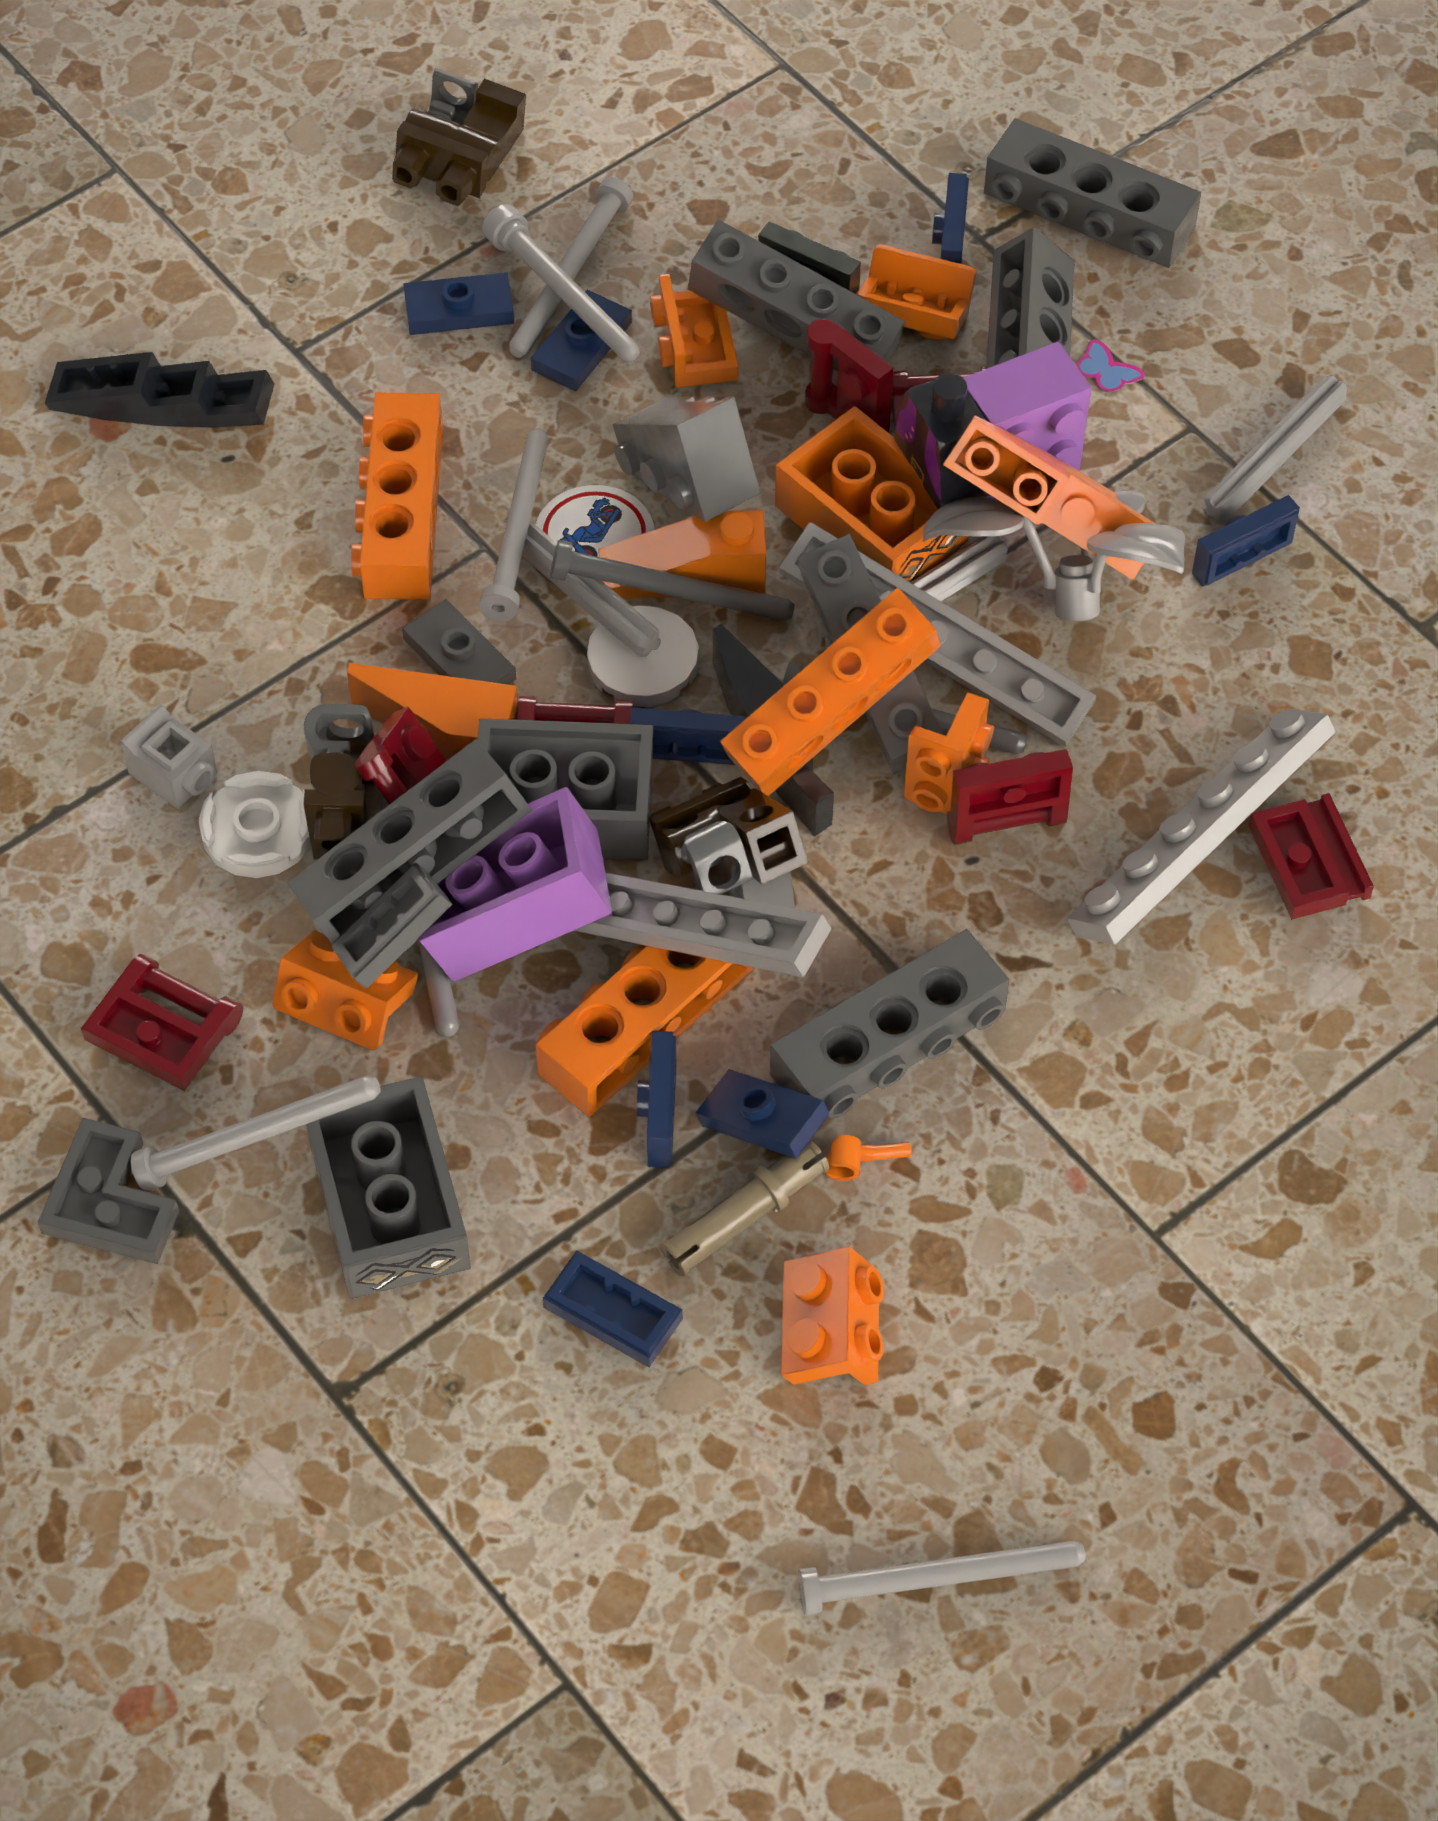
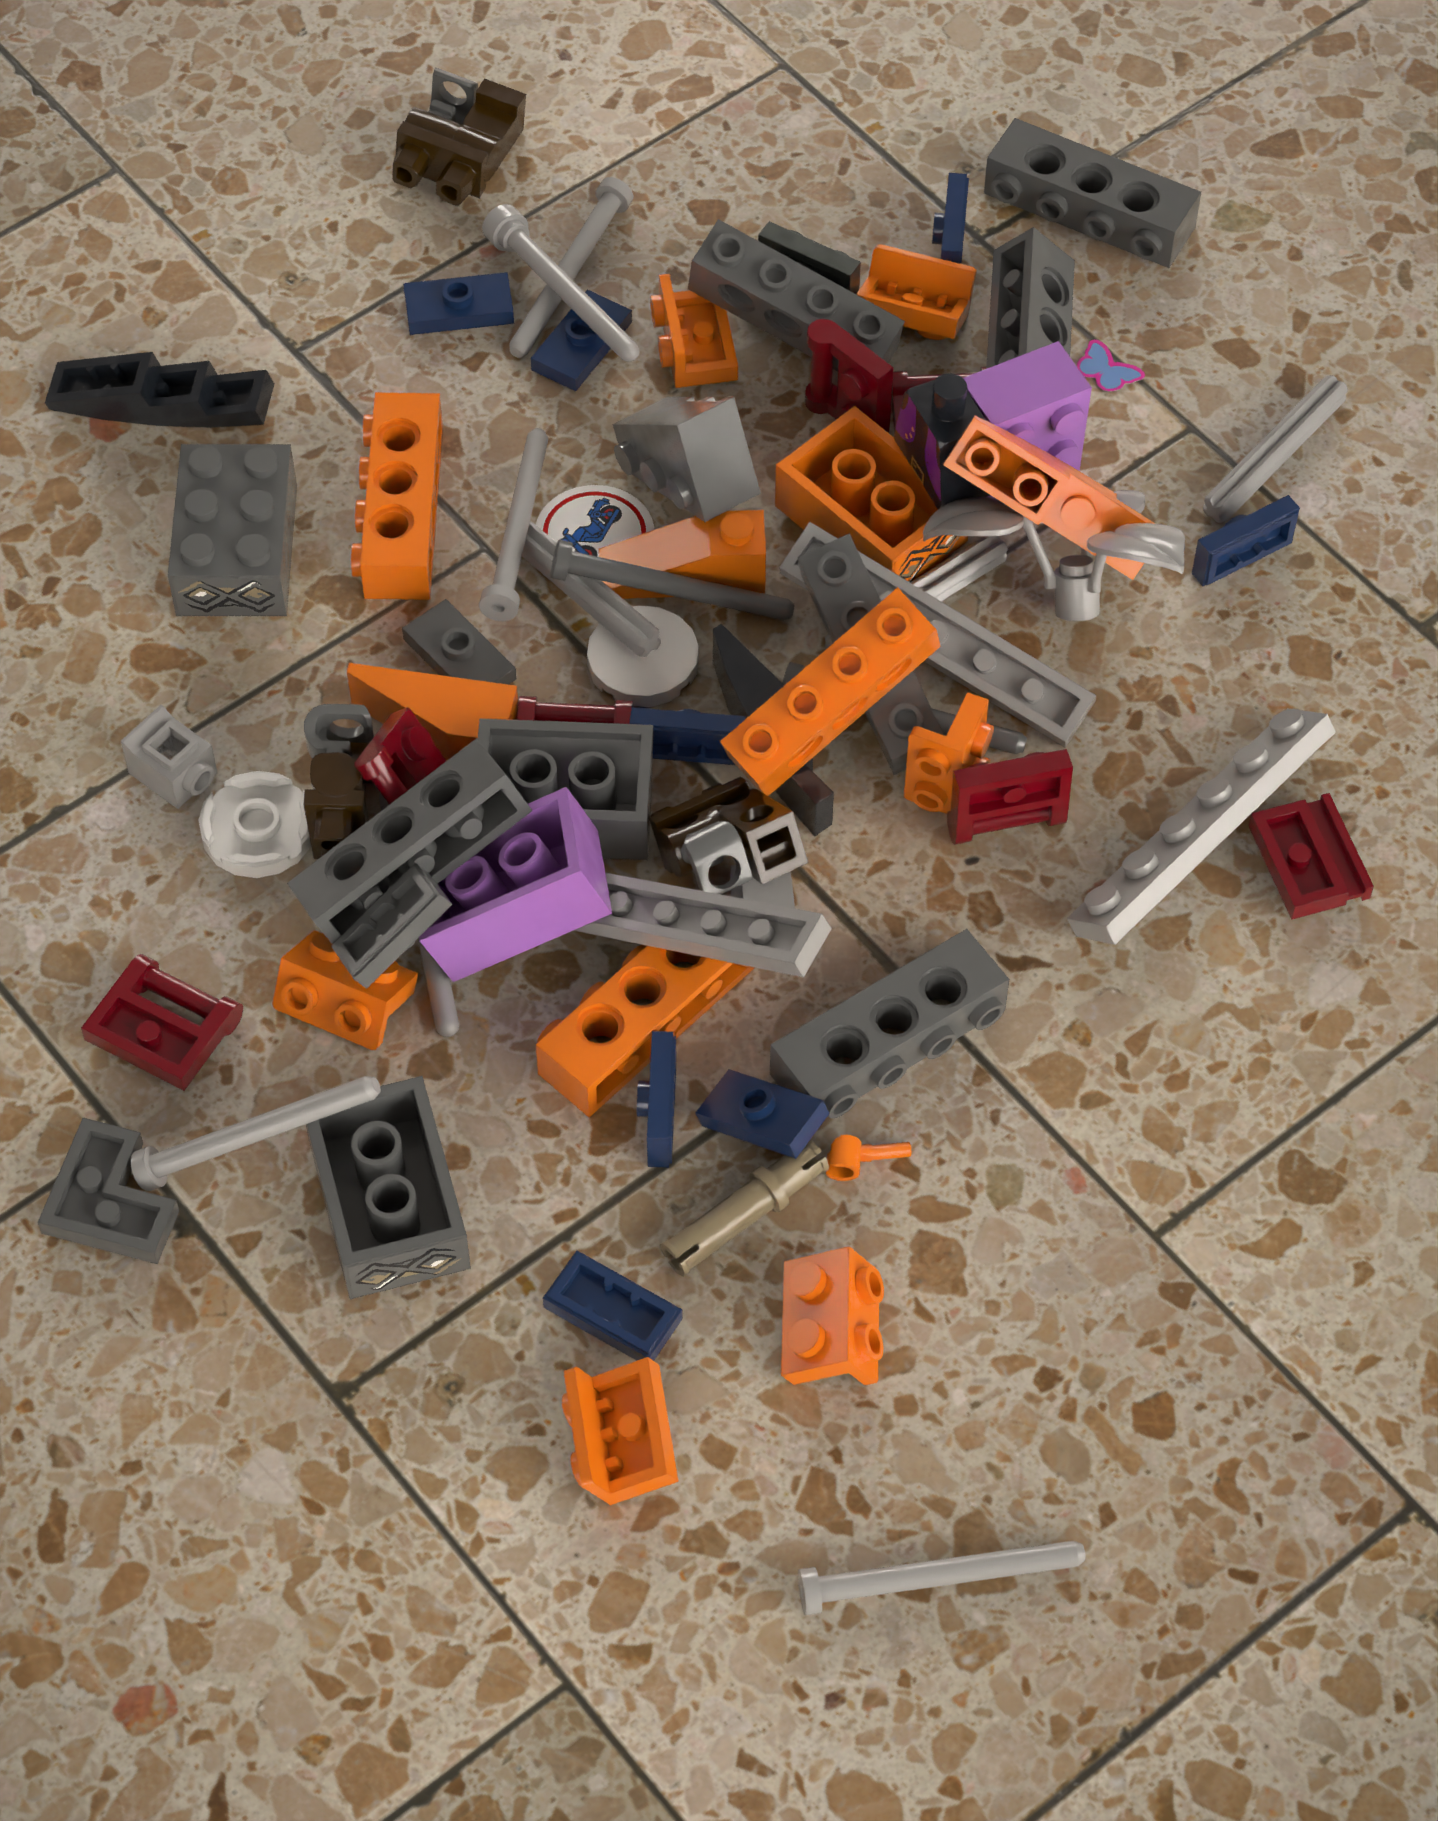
(233, 530): none -> dark grey brick
(619, 1431): none -> orange bracket

